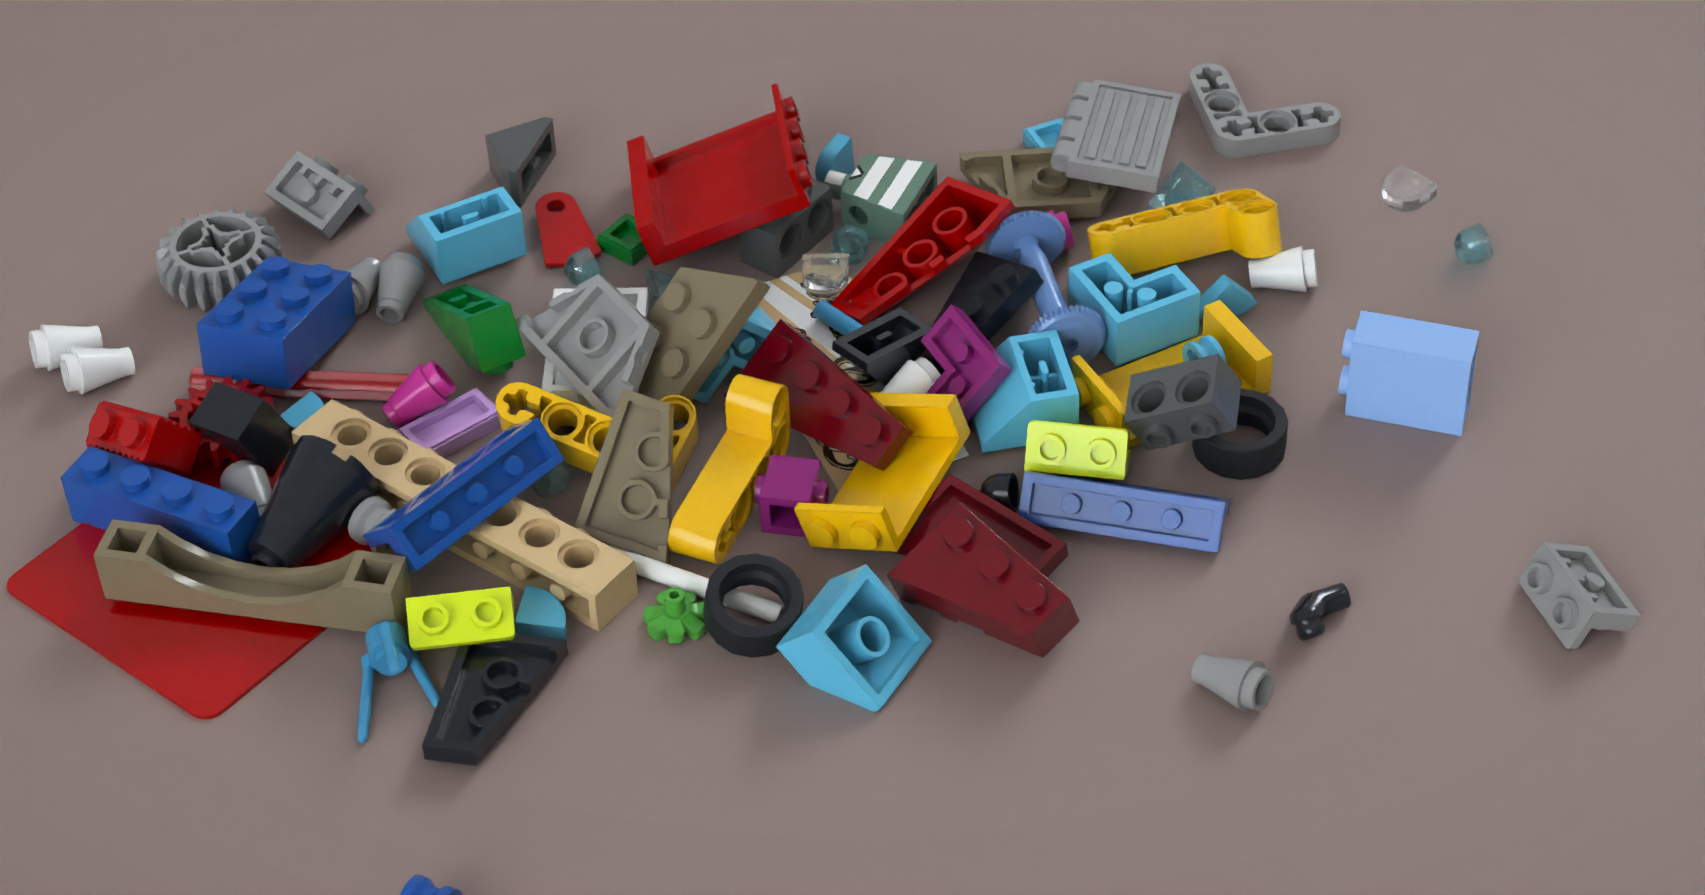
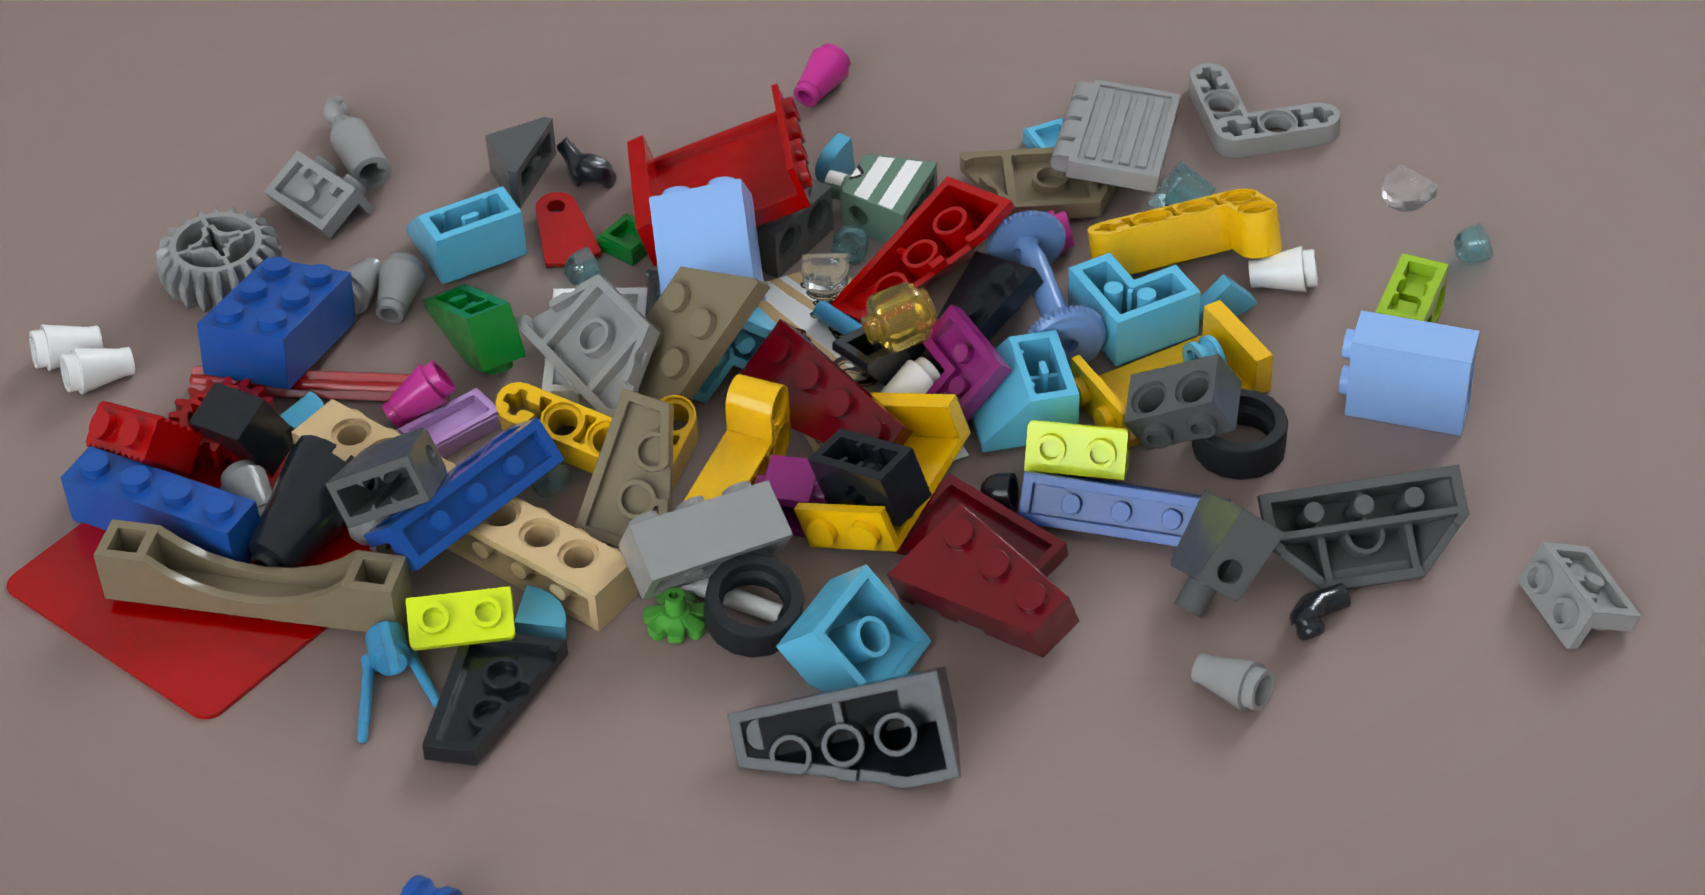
(356, 145): none -> light grey wheel
(404, 472): none -> dark grey torso
(586, 166): none -> black animal
(701, 535): none -> light grey brick
(706, 230): none -> light blue brick
(822, 73): none -> dark pink cone
(870, 473): none -> black brick
(872, 732): none -> black wedge
(899, 317): none -> clear yellow head
(1221, 552): none -> dark grey torso
(1368, 527): none -> dark grey wedge
(1415, 289): none -> lime brick

